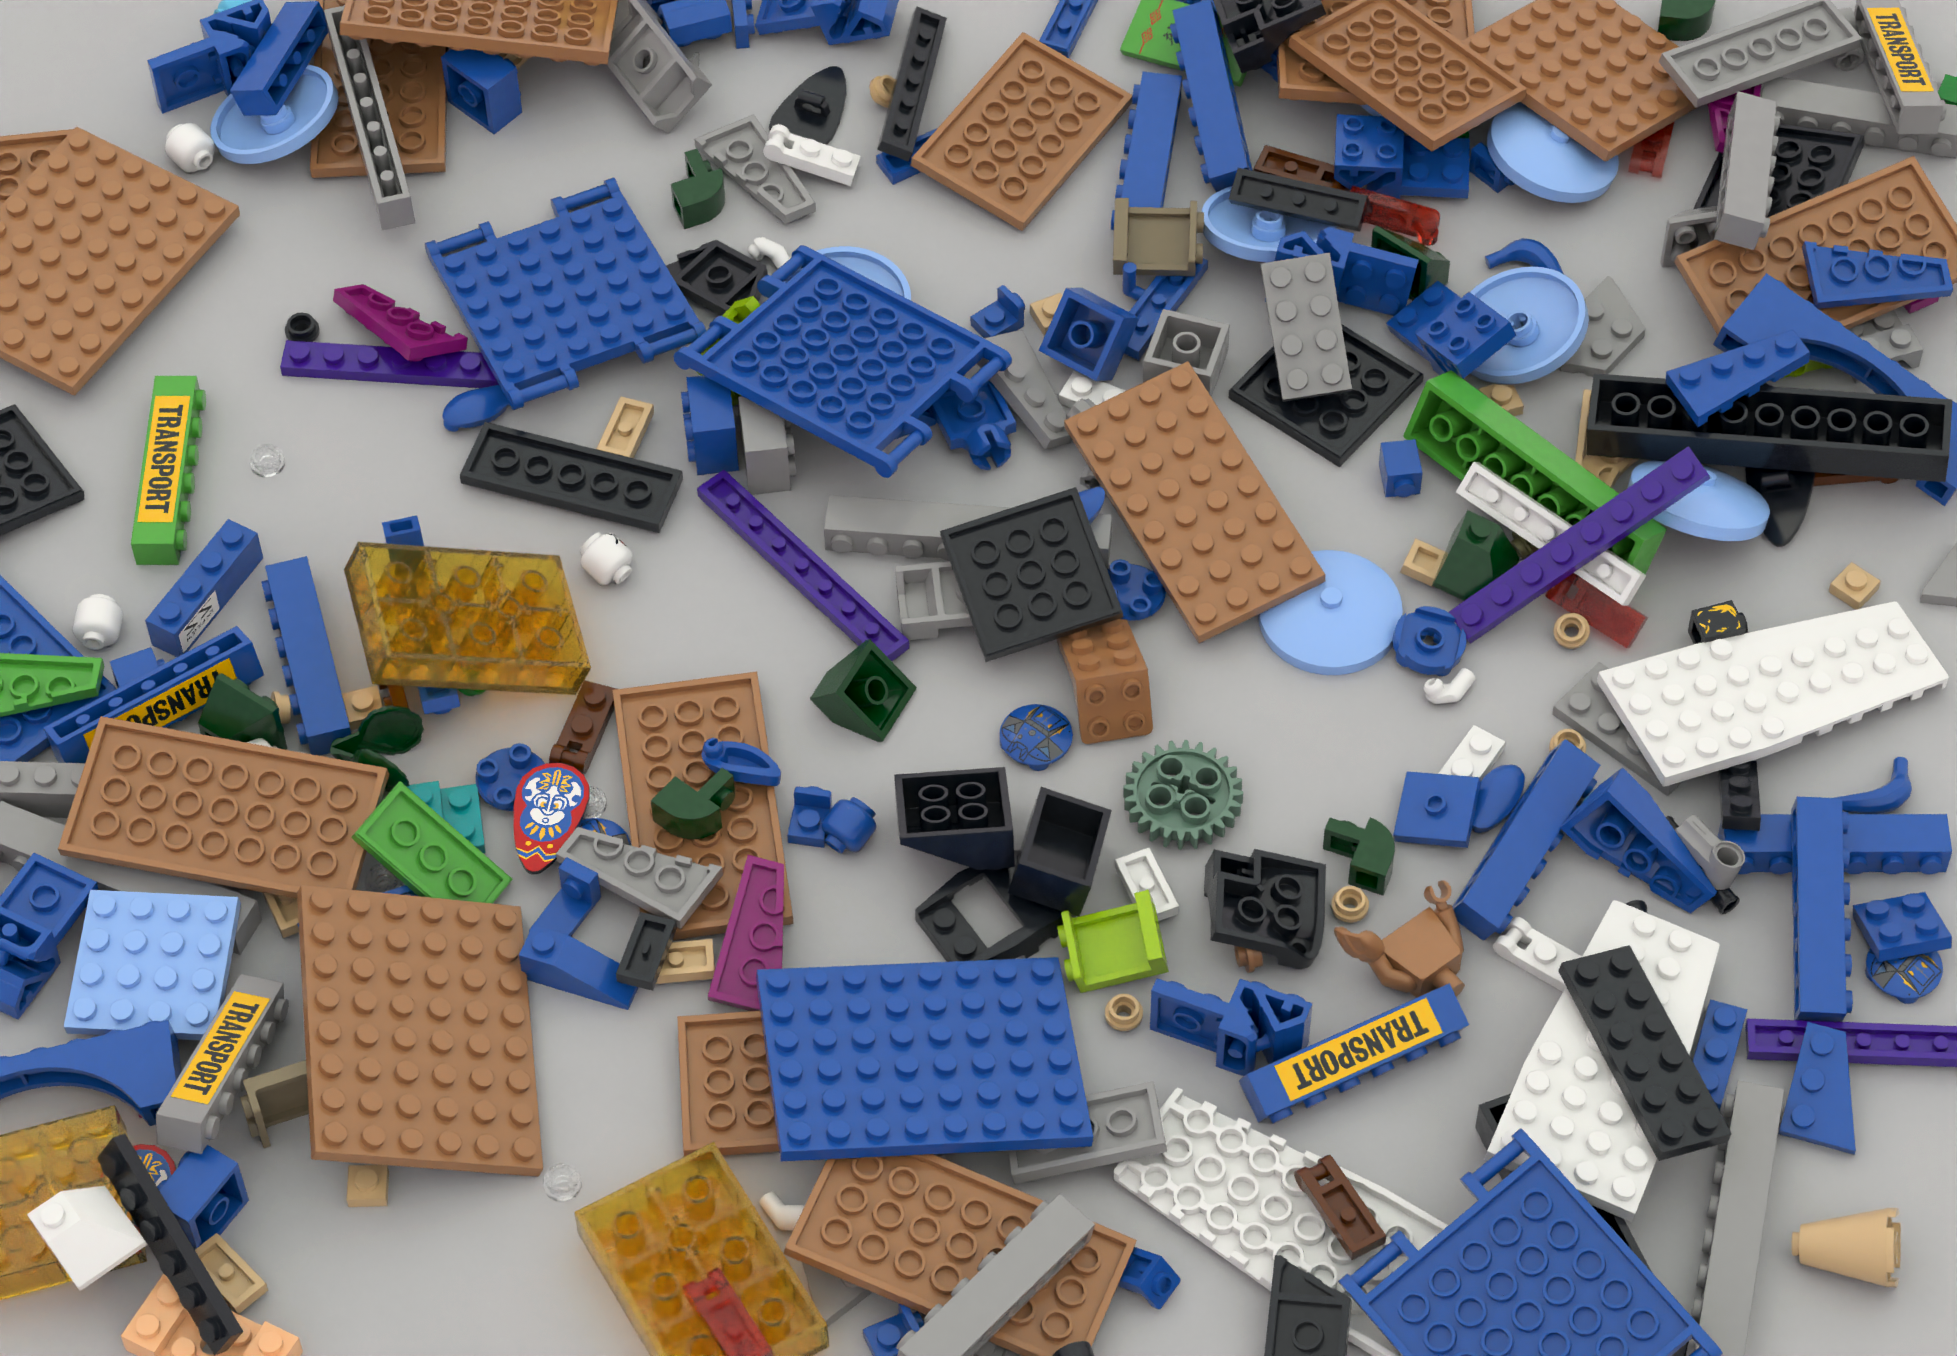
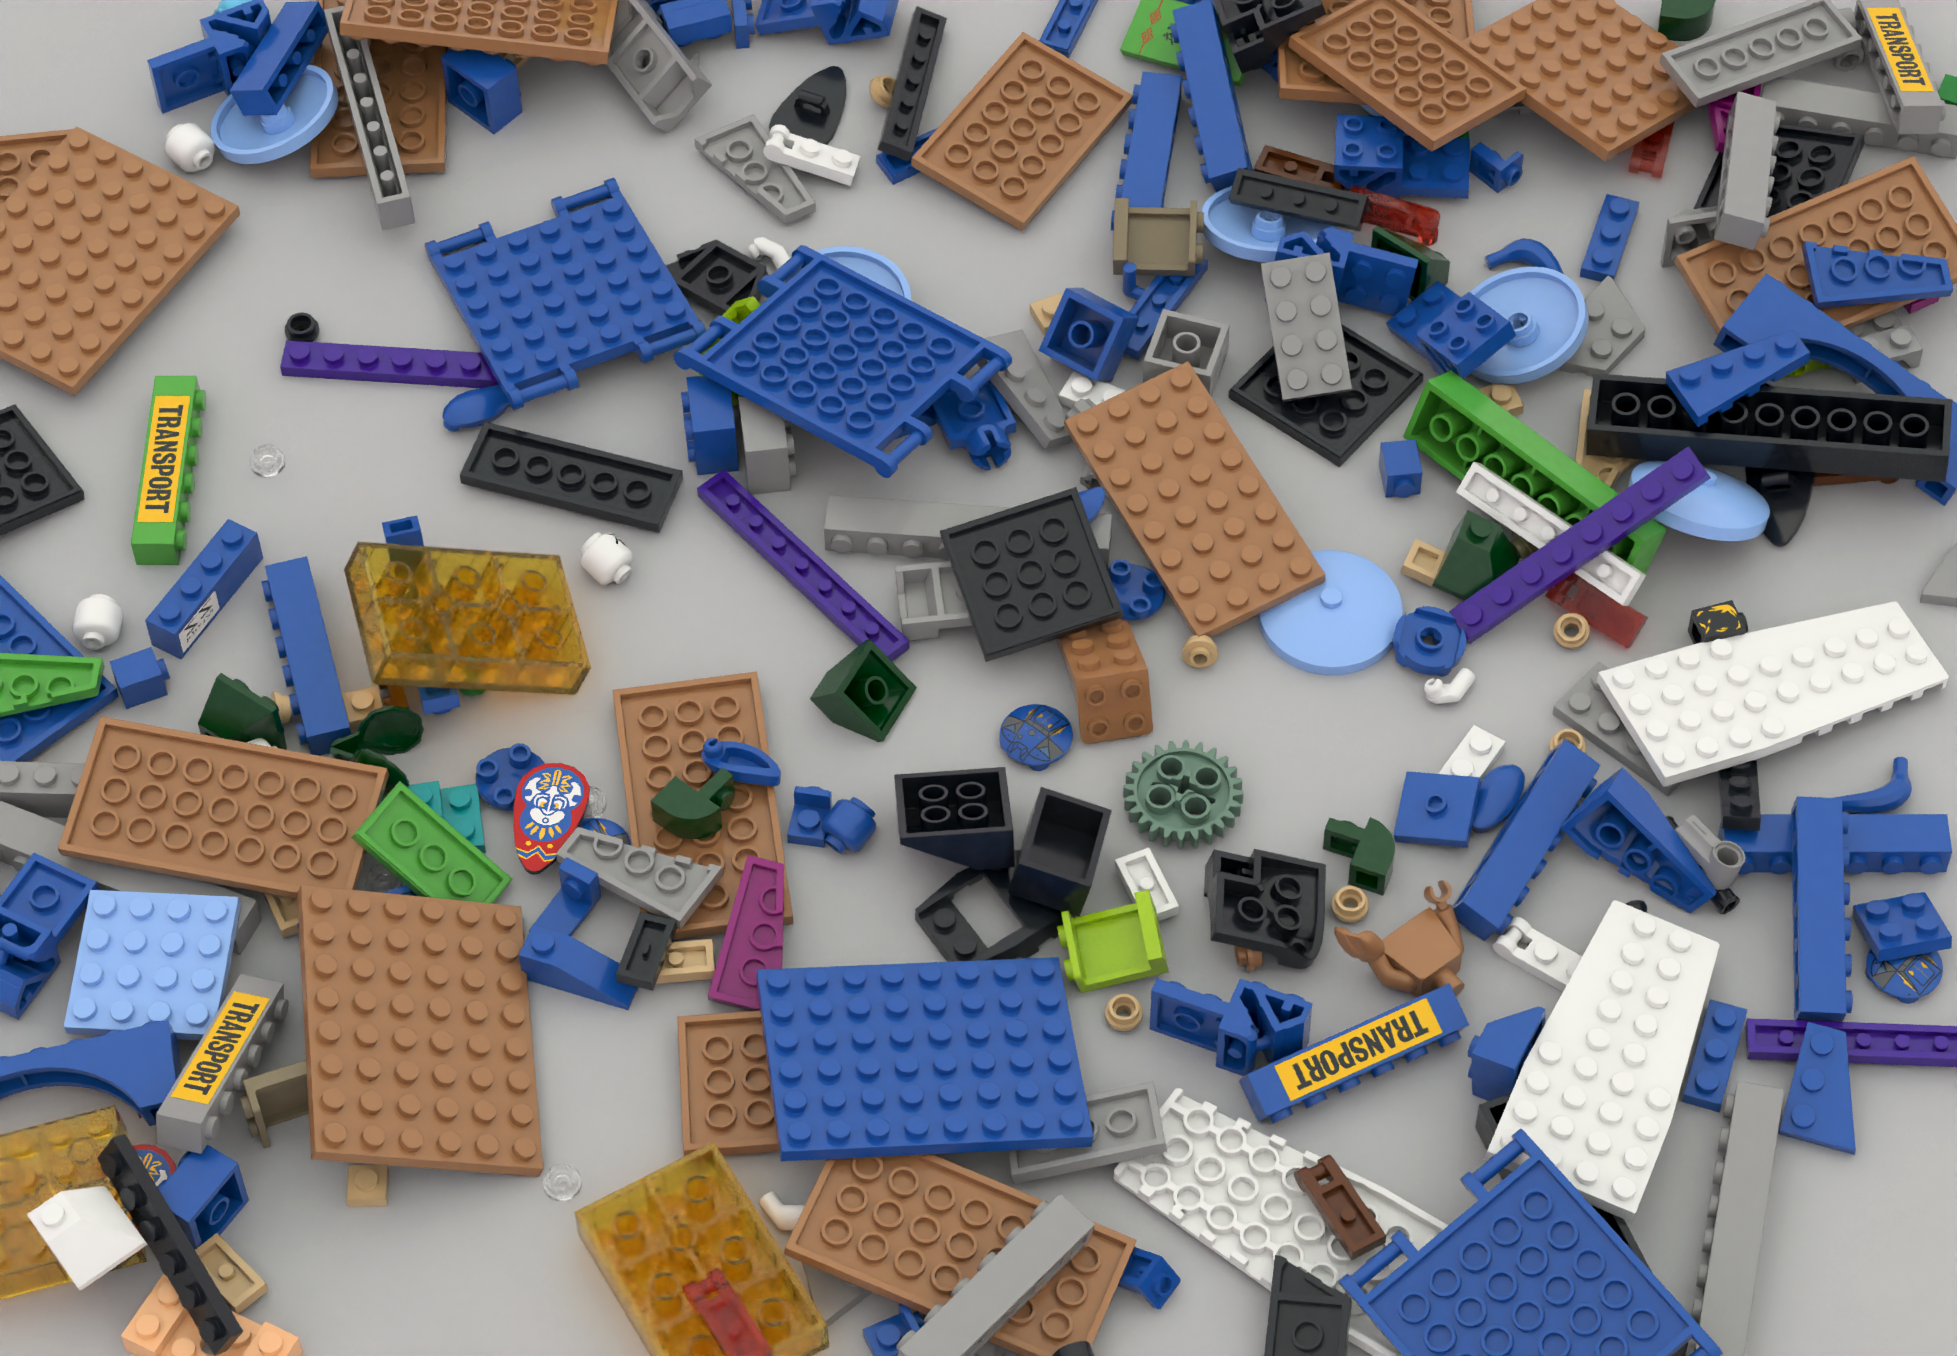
(160, 695): blue brick -> none
(397, 325): magenta wing -> none
(584, 726): reddish brown plate -> none
(626, 427): tan plate -> none
(701, 194): dark green brick -> none
(1001, 316): blue bracket -> none
(1200, 651): none -> tan plate
(1502, 1051): none -> blue slope
(1546, 159): light blue dish -> none
(1609, 238): none -> blue plate
(1644, 1053): black plate -> none
(1853, 1245): tan cone -> none
(1854, 586): tan plate -> none

